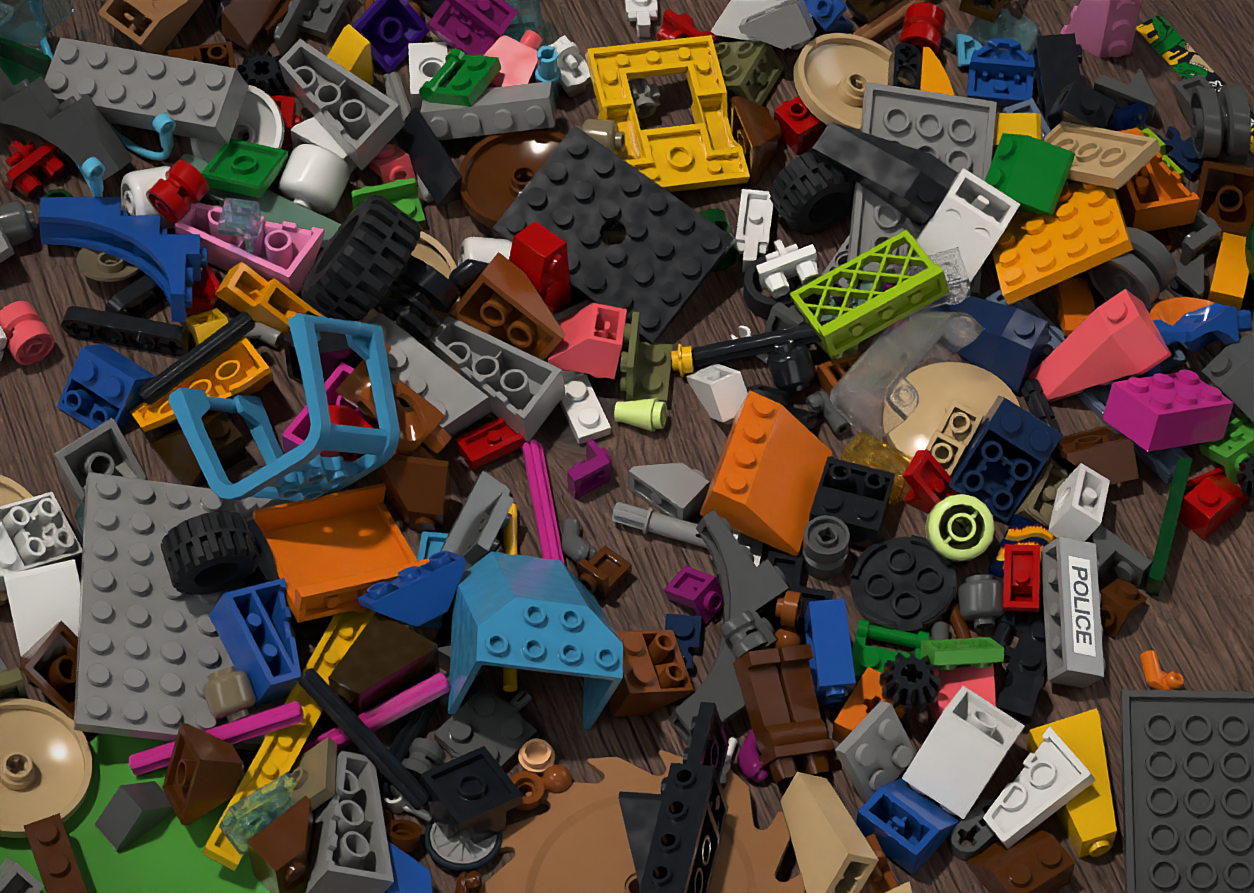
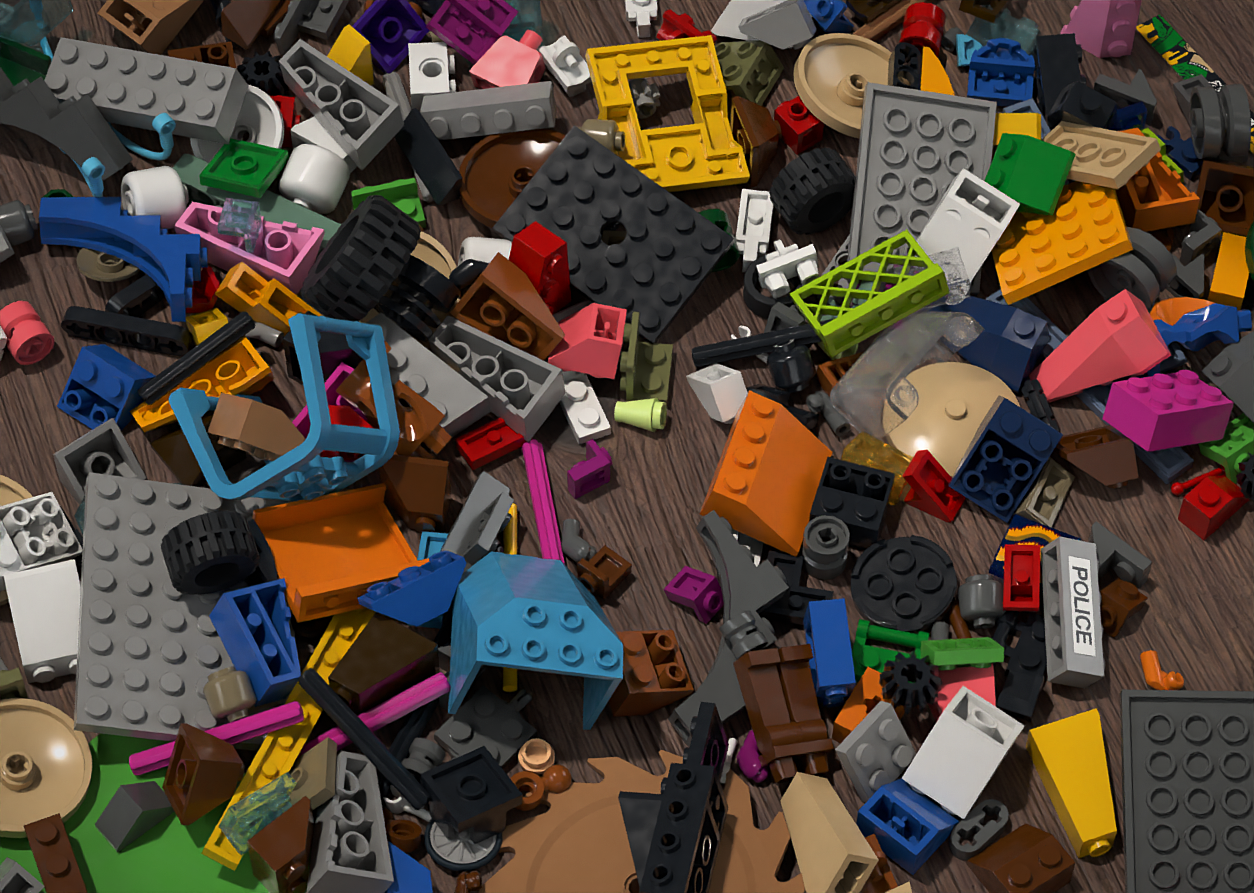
(28, 164): red hips -> none
(53, 666): reddish brown slope -> none
(182, 186): red wheel -> none
(253, 427): none -> medium nougat slope
(392, 164): coral bracket -> none
(468, 83): green plate -> none
(547, 67): medium azure pin -> none
(657, 523): light grey axle -> none
(670, 488): light grey slope -> none
(682, 360): yellow plate -> none
(687, 633): dark blue plate -> none
(788, 609): dark orange plate -> none
(896, 173): black wedge -> none
(954, 435): tan slope -> none
(969, 541): yellowish green head -> none
(1043, 786): white wing -> none
(1074, 303): orange slope -> none
(1079, 504): white brick -> none
(1168, 526): dark green tile -> none

